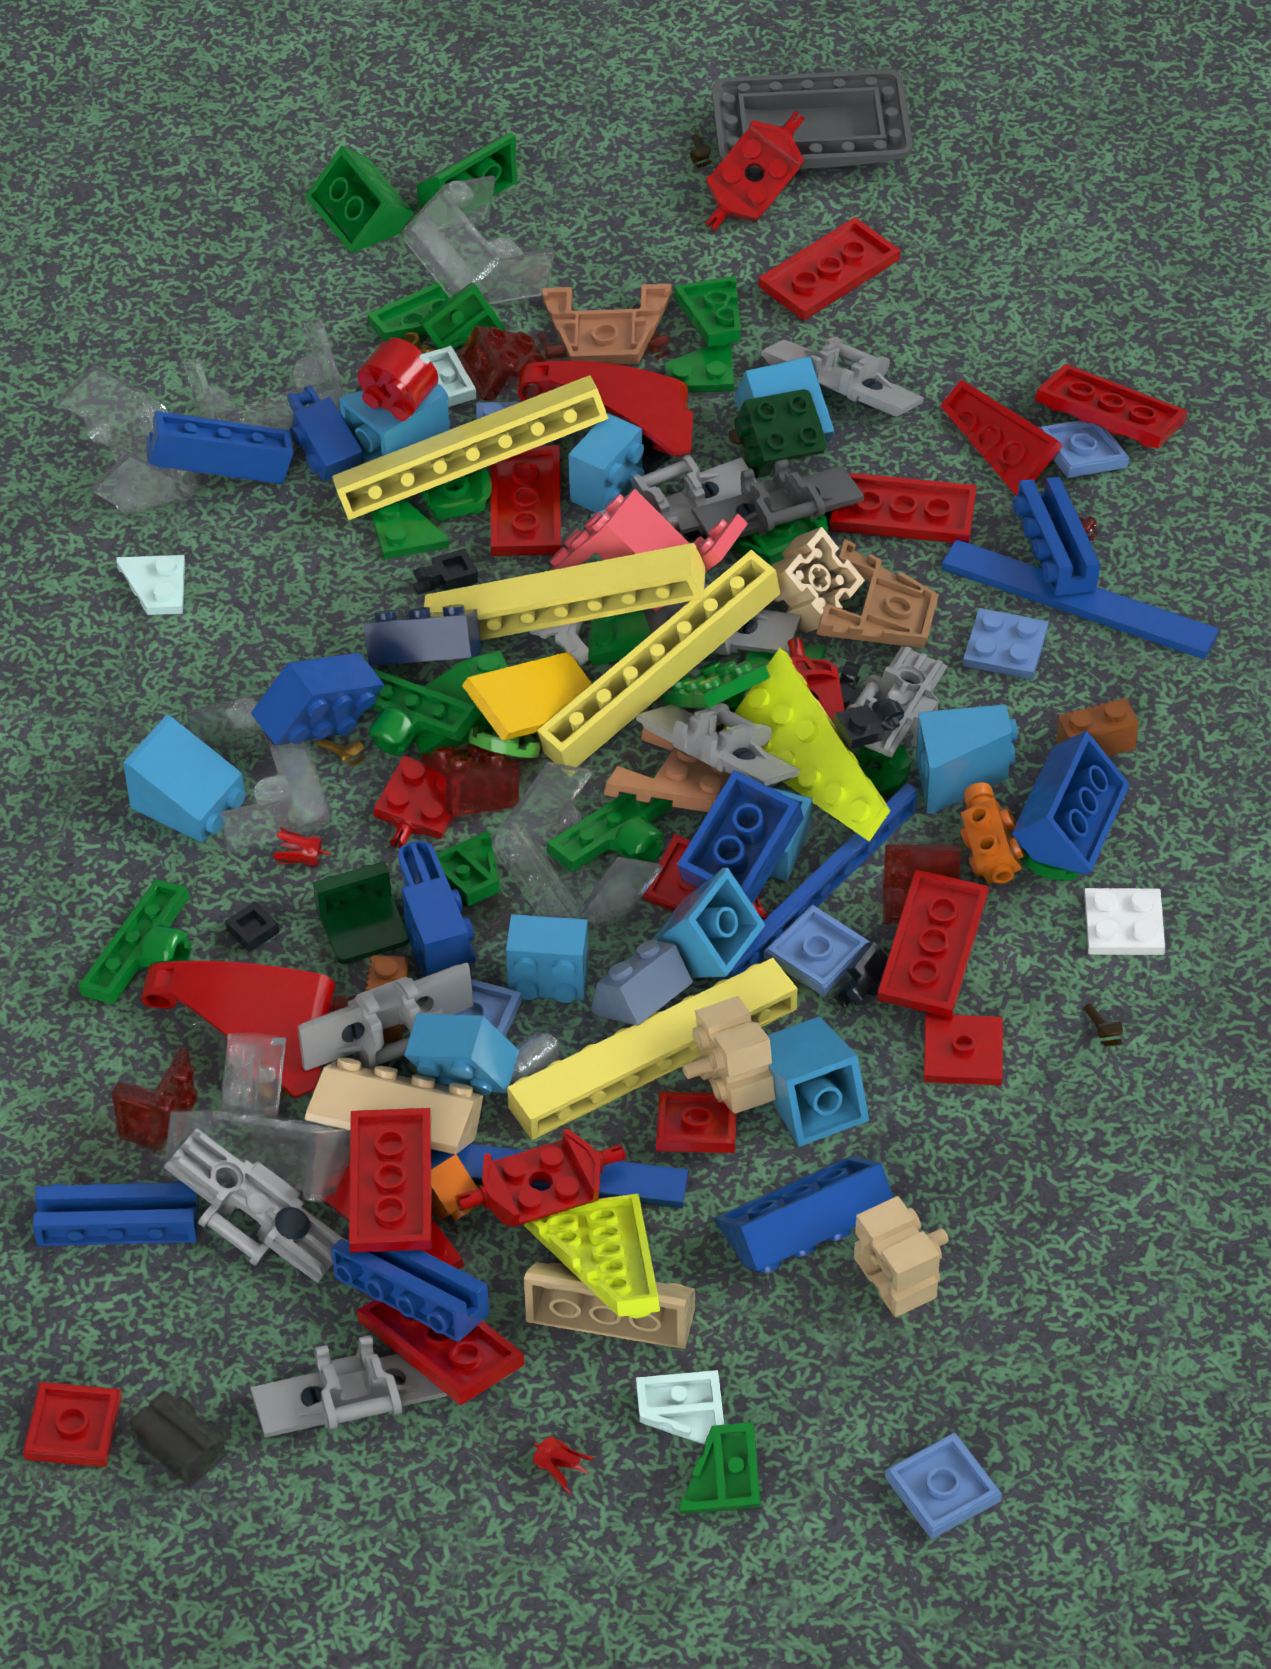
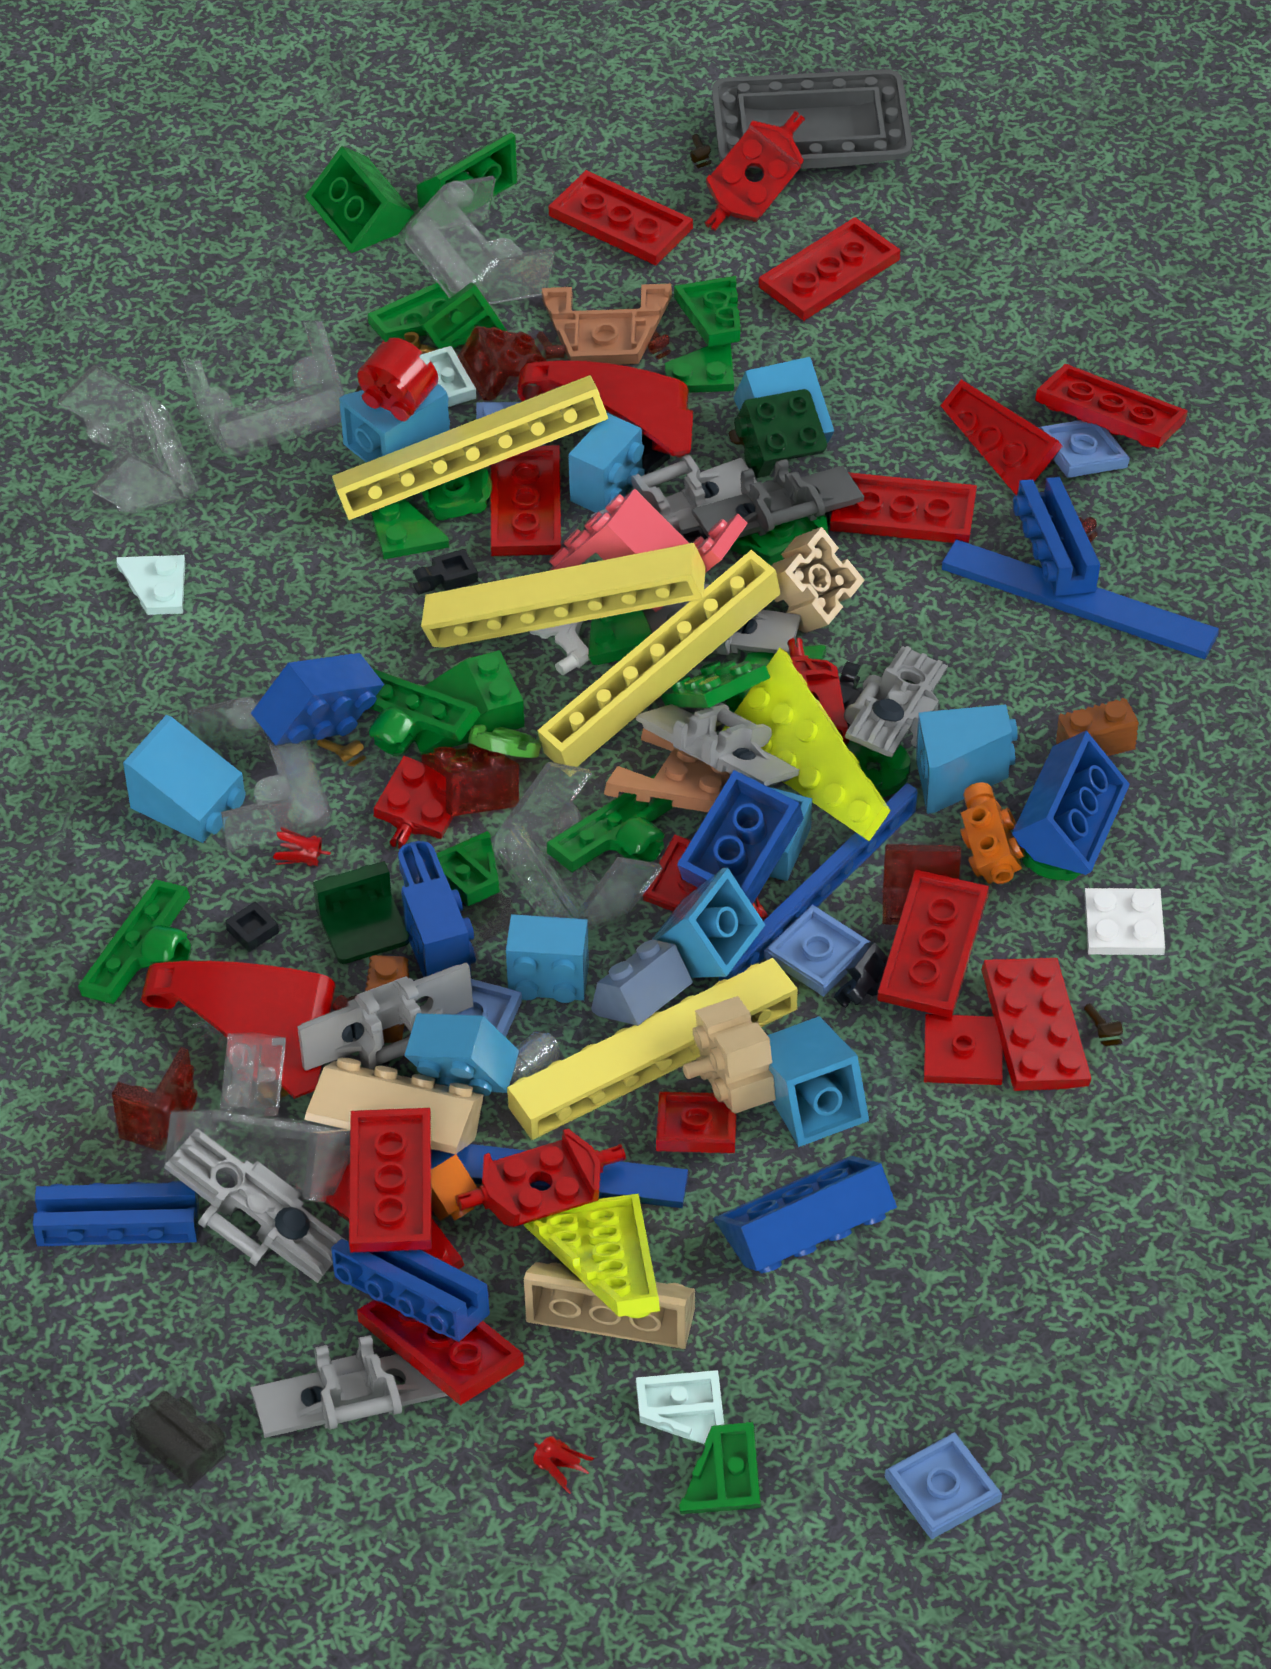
(72, 1424): red plate -> none
(219, 447): blue brick -> none
(322, 434): blue brick -> none
(422, 635): dark blue brick -> none
(527, 694): yellow tile -> none
(620, 217): none -> red plate
(860, 384): light grey piece -> none
(863, 727): black plate -> none
(894, 608): medium nougat wing -> none
(898, 1255): tan brick -> none
(1005, 643): medium blue plate -> none
(1036, 1024): none -> red plate

